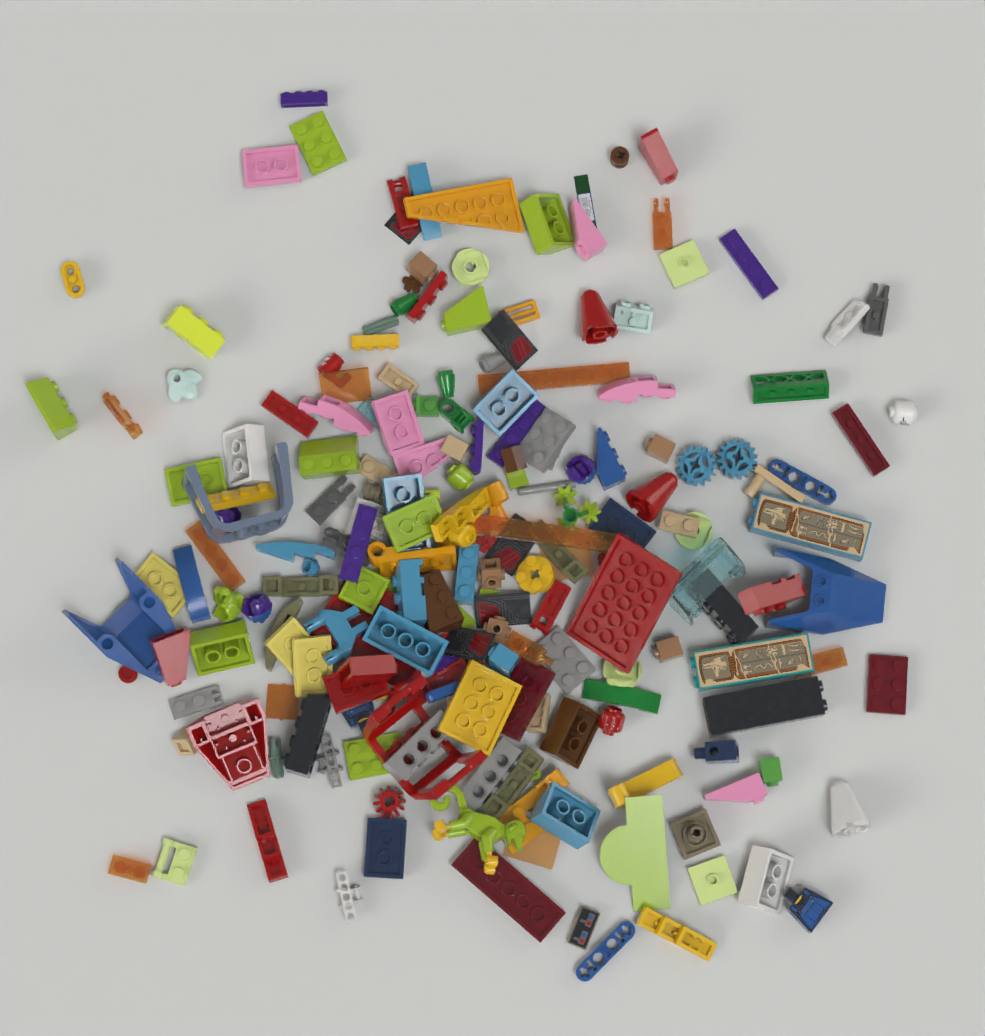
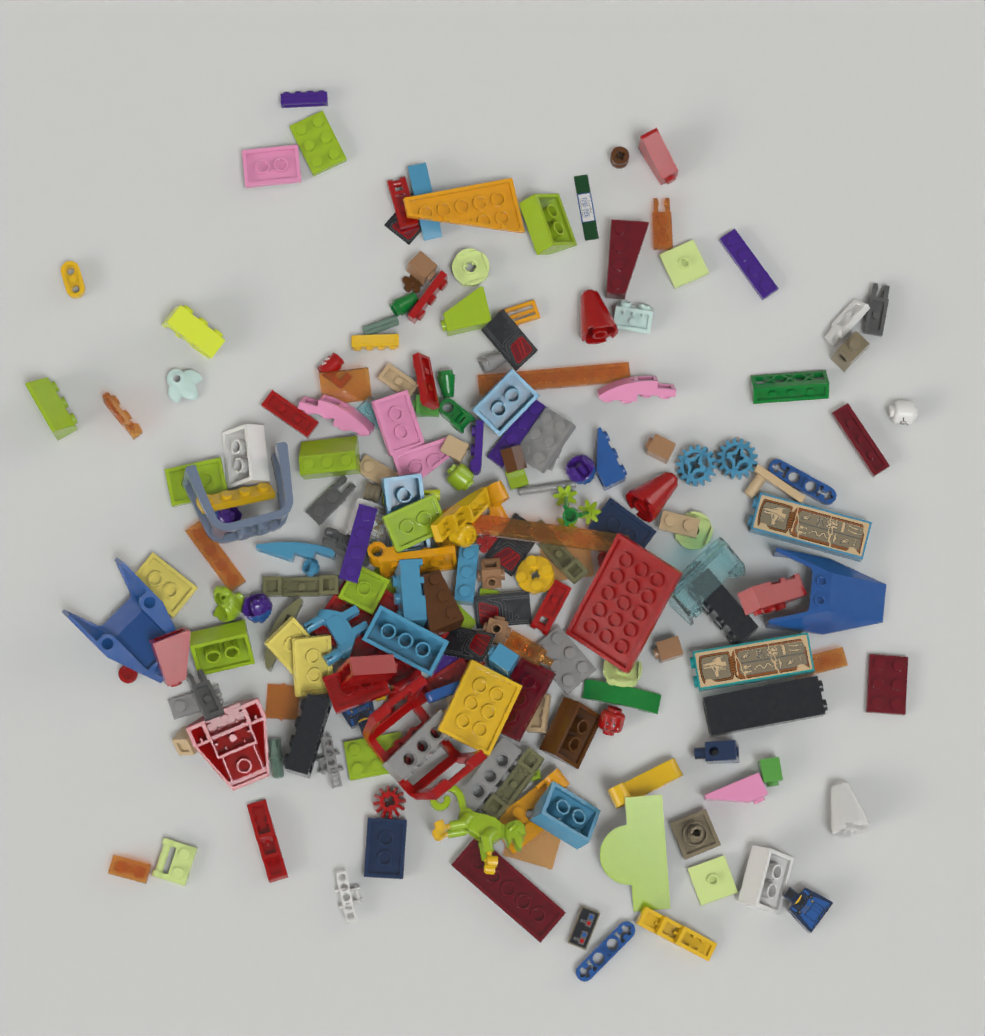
(191, 584): blue slope -> none
(205, 696): none -> dark grey hinge
(425, 381): none -> red plate
(585, 235): bright pink slope -> none
(624, 250): none -> dark red wedge
(850, 350): none -> dark tan torso

